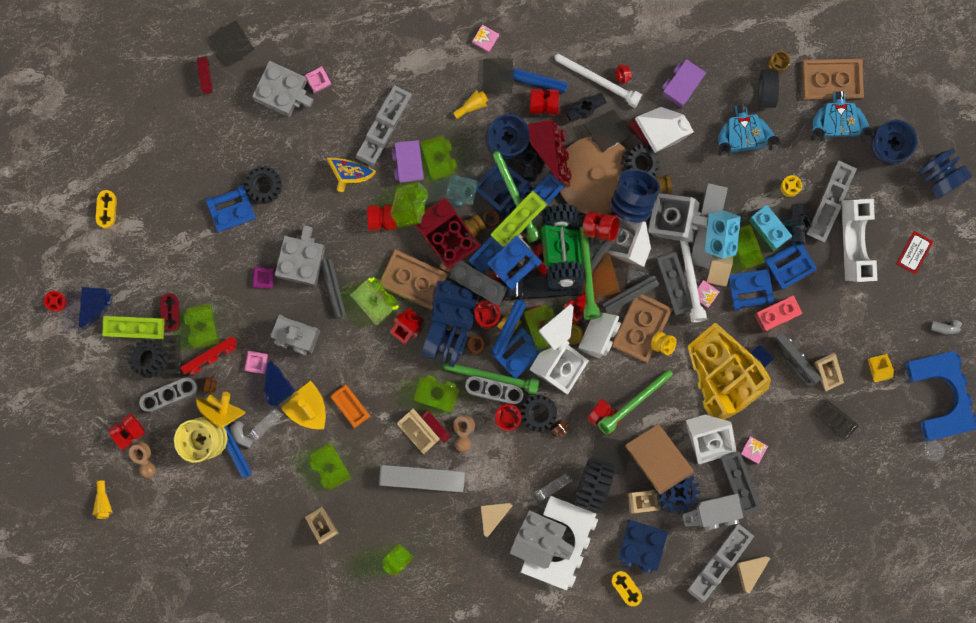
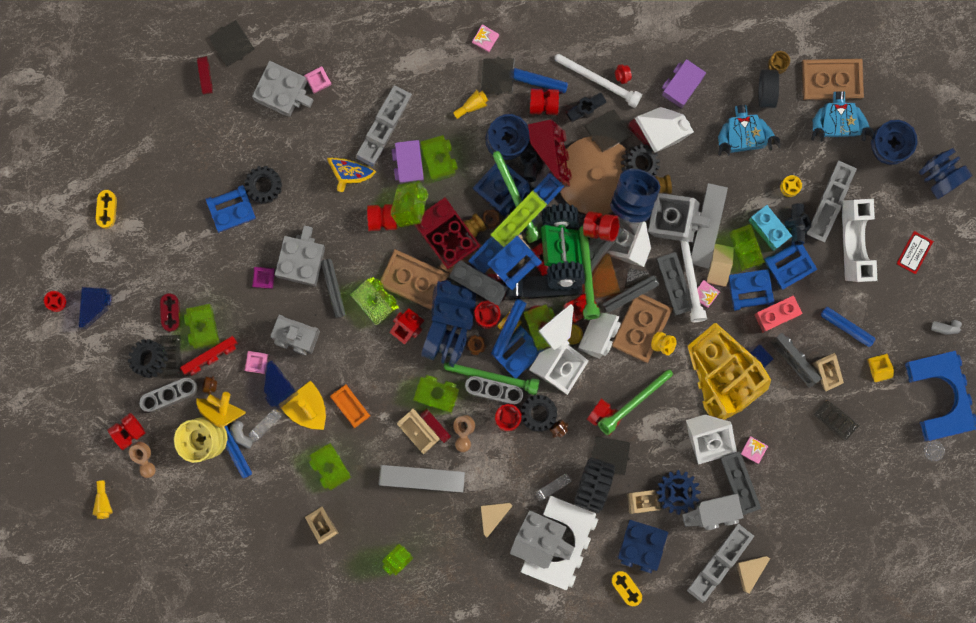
(133, 327): lime plate -> none
(461, 190): clear light blue brick -> none
(659, 459): medium nougat tile -> none
(722, 234): medium azure brick -> none
(848, 326): none -> blue axle

